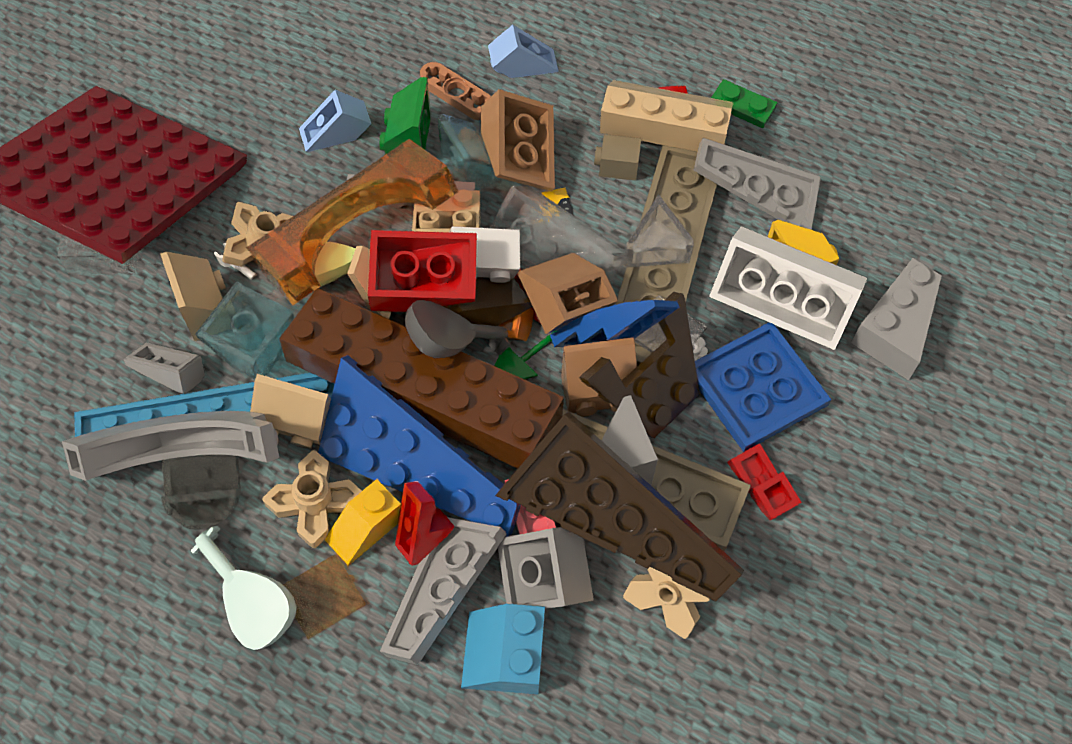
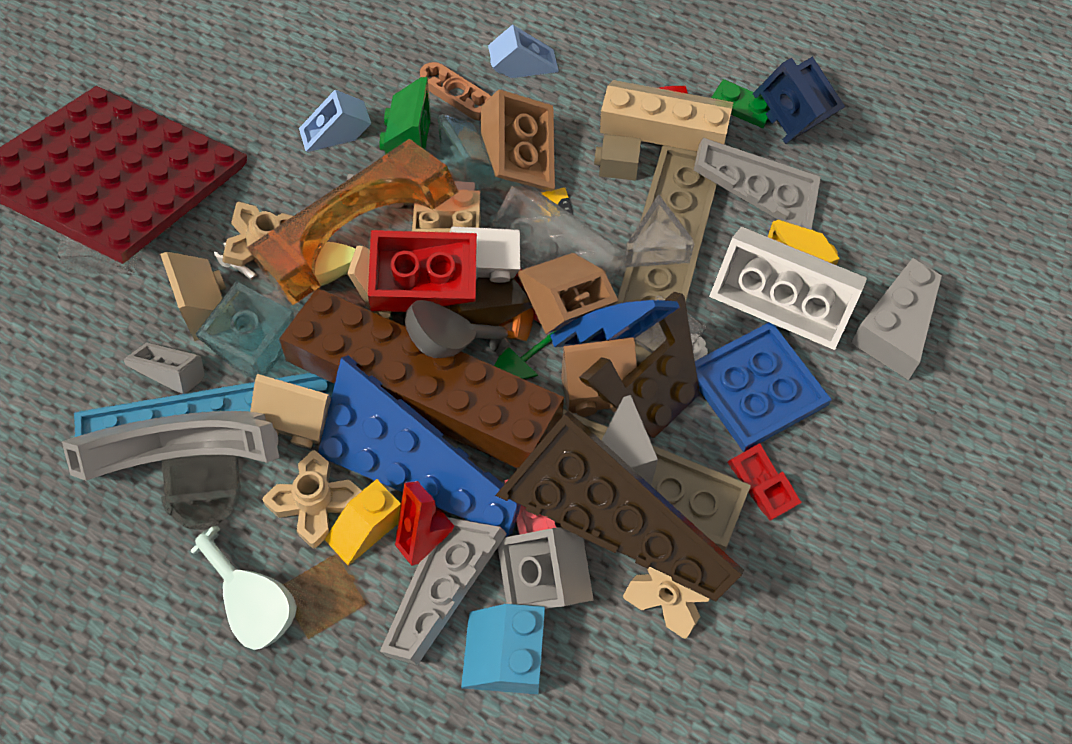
(799, 97): none -> dark blue bracket

